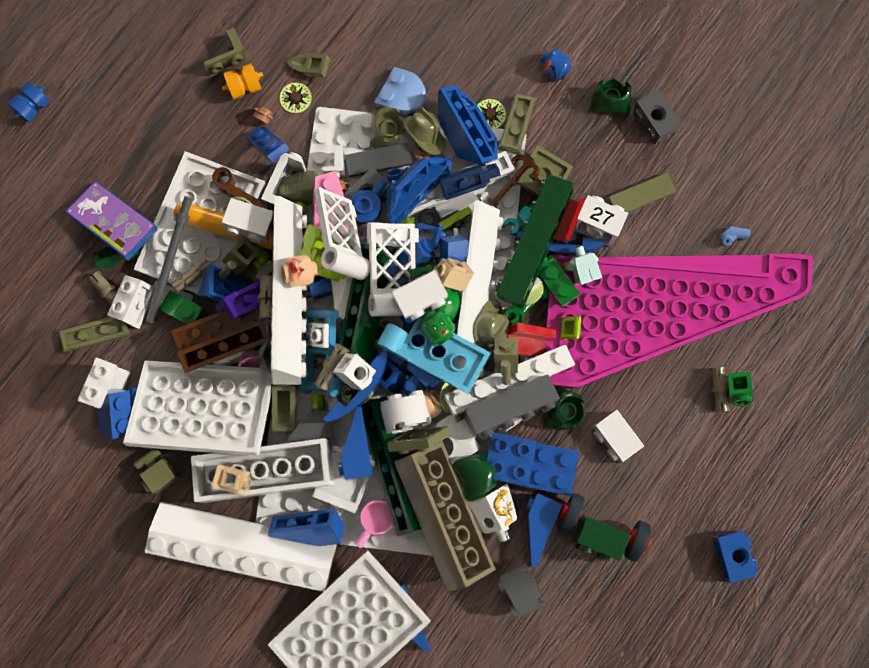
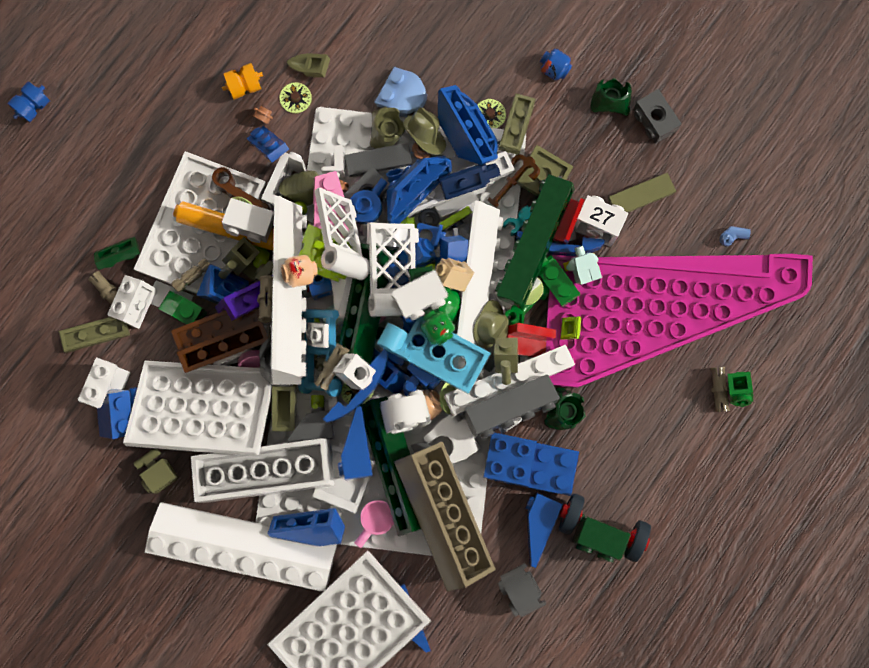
(111, 220): tile -> none
(181, 220): dark grey bar -> none
(231, 479): tan window -> none
(233, 57): olive bracket -> none
(418, 439): olive plate -> none
(475, 476): dark green hair -> none
(495, 512): white torso -> none
(617, 436): white brick -> none
(732, 570): blue brick -> none

